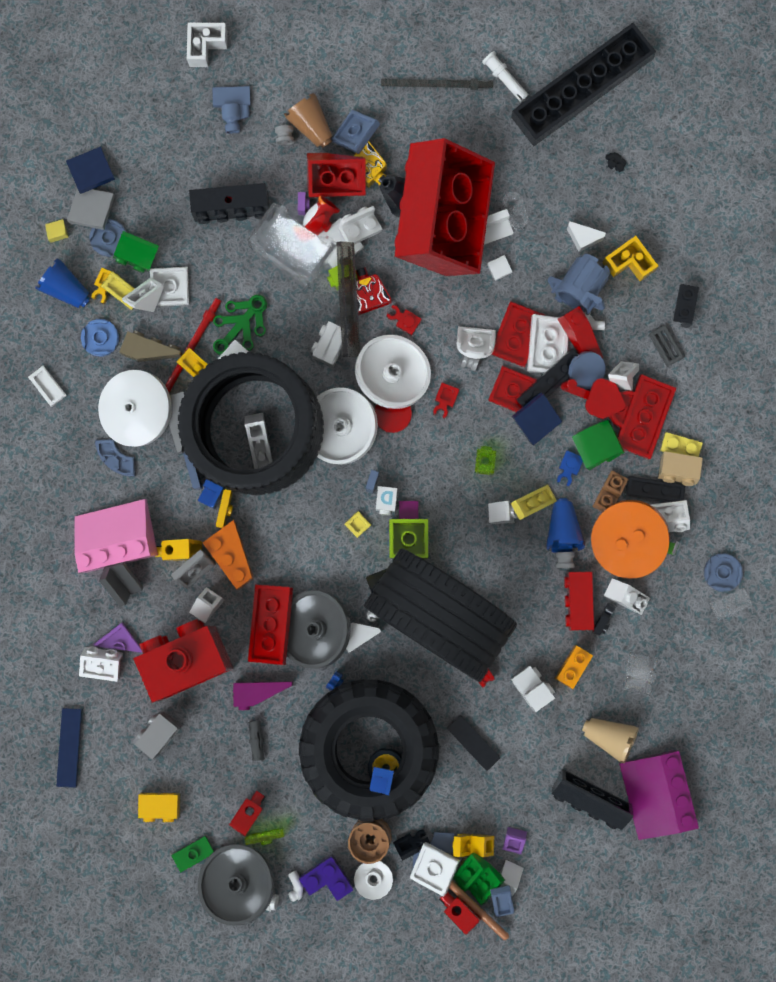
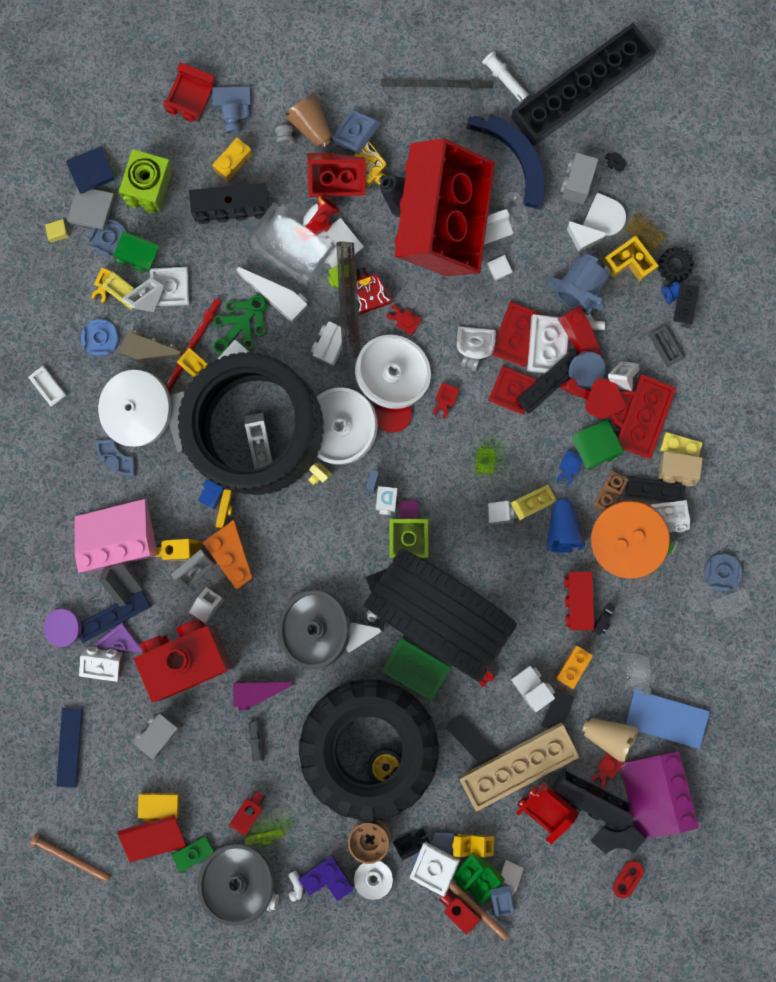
(36, 841): none -> nougat bar
(62, 627): none -> medium lavender tile
(63, 285): blue cone -> none
(113, 616): none -> dark blue tile
(146, 181): none -> lime brick
(152, 838): none -> red tile
(189, 93): none -> red panel
(193, 473): sand blue tile -> none
(202, 38): white brick -> none
(232, 159): none -> yellow brick
(270, 624): red plate -> none
(283, 299): none -> white slope
(303, 203): medium lavender plate -> none
(320, 473): none -> light yellow tile
(335, 681): blue plate -> none
(357, 524): light yellow tile -> none
(360, 225): white bracket -> none
(381, 780): blue panel -> none
(416, 669): none -> green plate
(514, 840): medium lavender slope -> none
(518, 766): none -> tan plate
(523, 151): none -> dark blue arch
(537, 419): dark blue tile -> none
(548, 810): none -> red panel
(557, 709): none -> black tile
(565, 559): light grey wheel -> none
(580, 172): none -> light grey brick
(605, 215): none -> white tile
(609, 768): none -> red plate
(609, 839): none -> black tile
(627, 596): white slope -> none
(628, 879): none -> red plate
(645, 233): none -> clear yellow panel
(667, 719): none -> medium blue tile
(670, 292): none -> blue wheel
(680, 254): none -> black tyre

